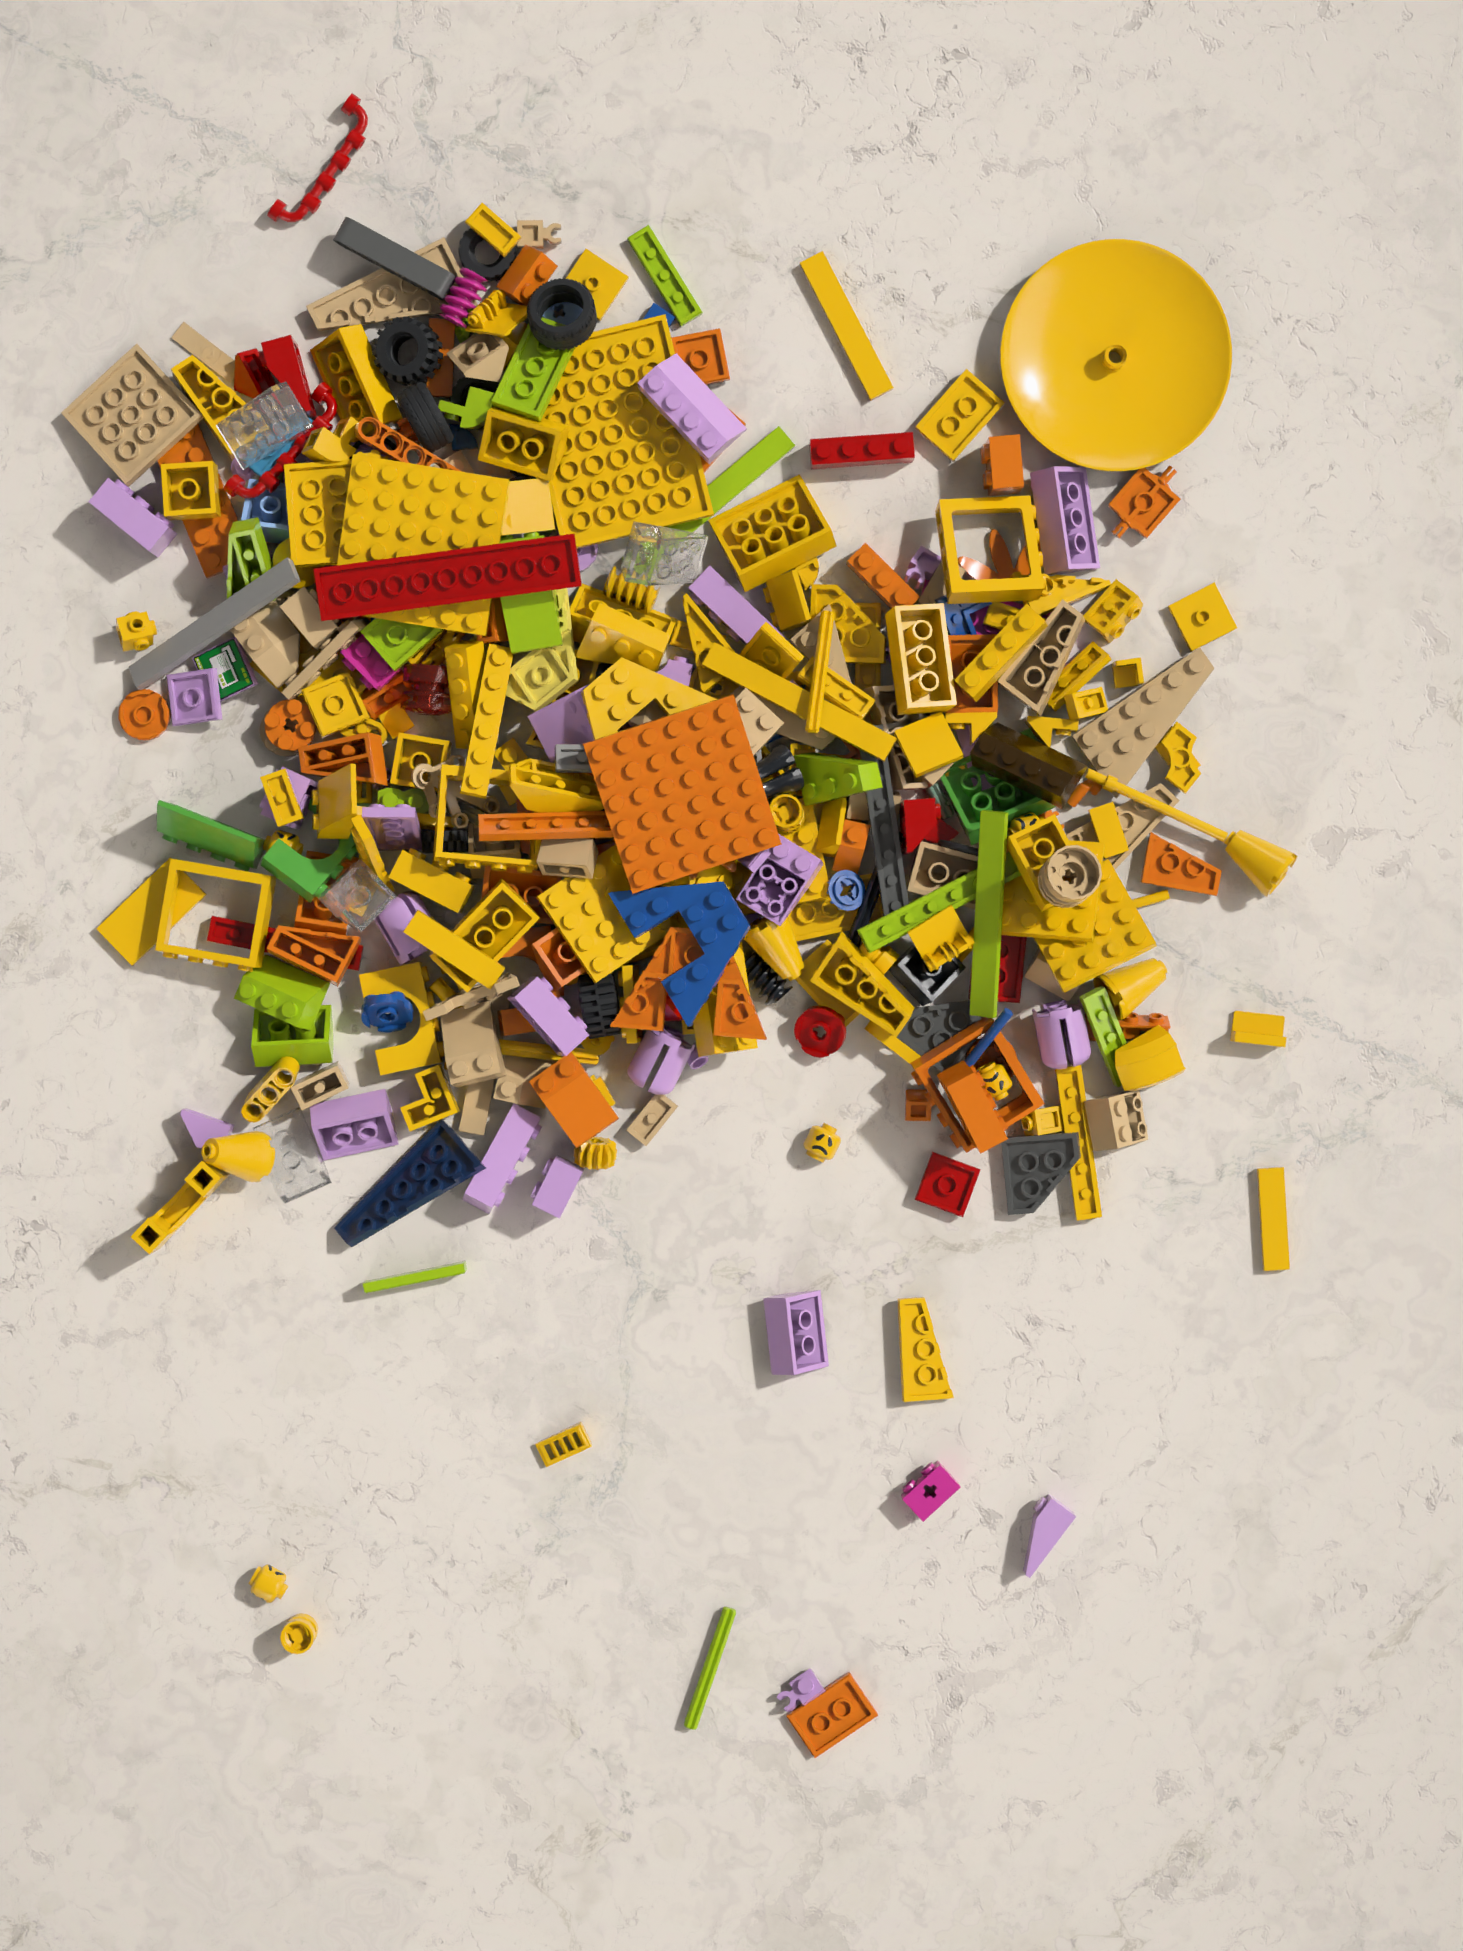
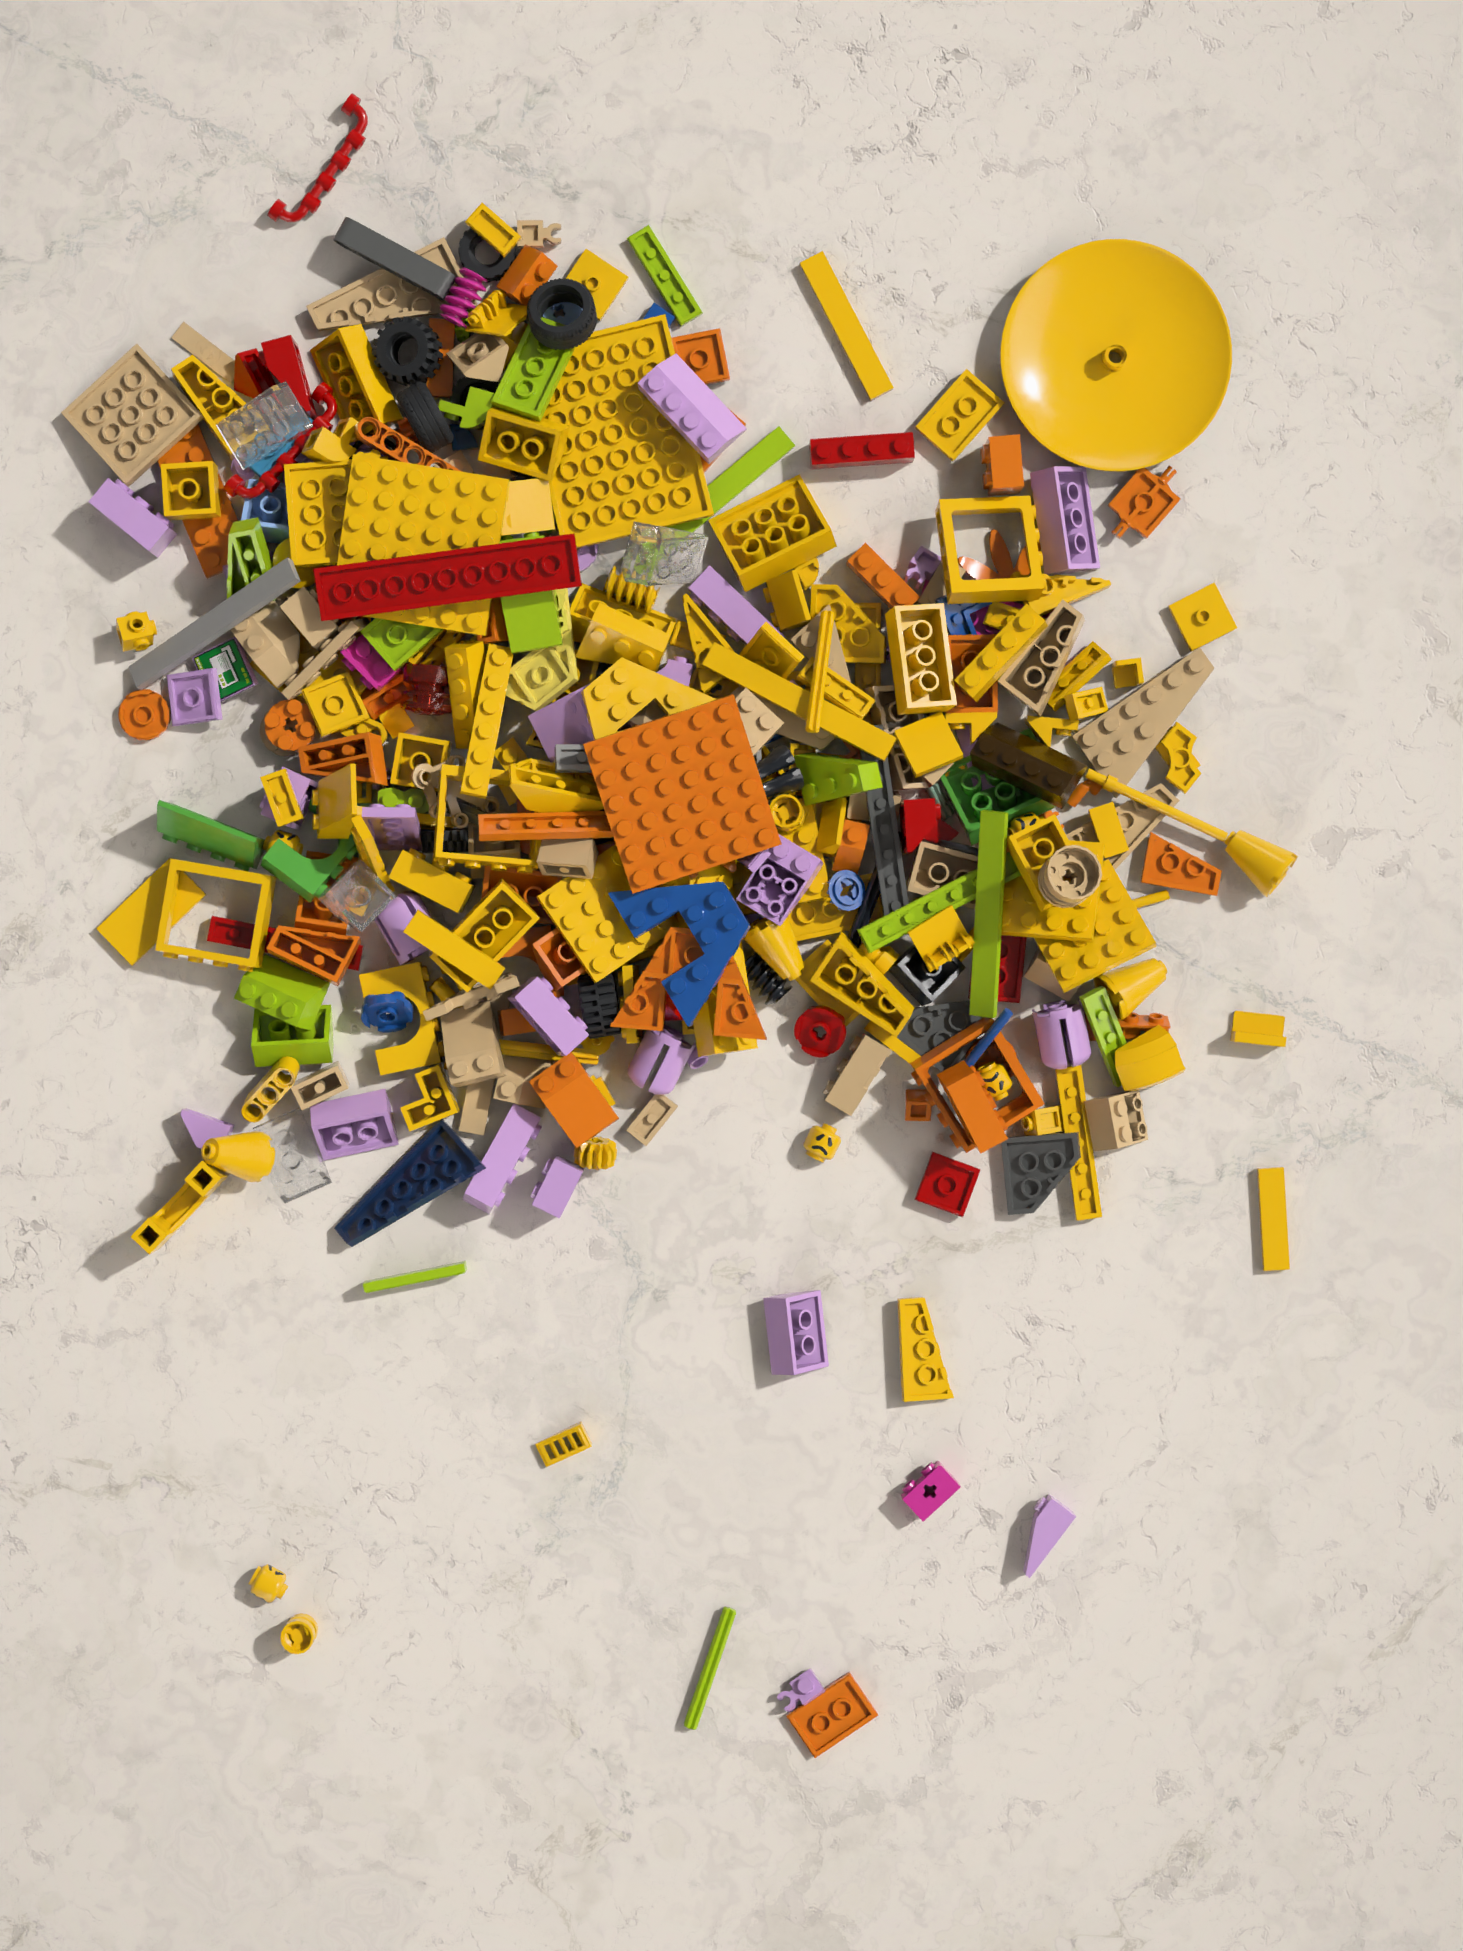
(856, 1074): none -> tan wedge
(1113, 611): yellow bracket -> none

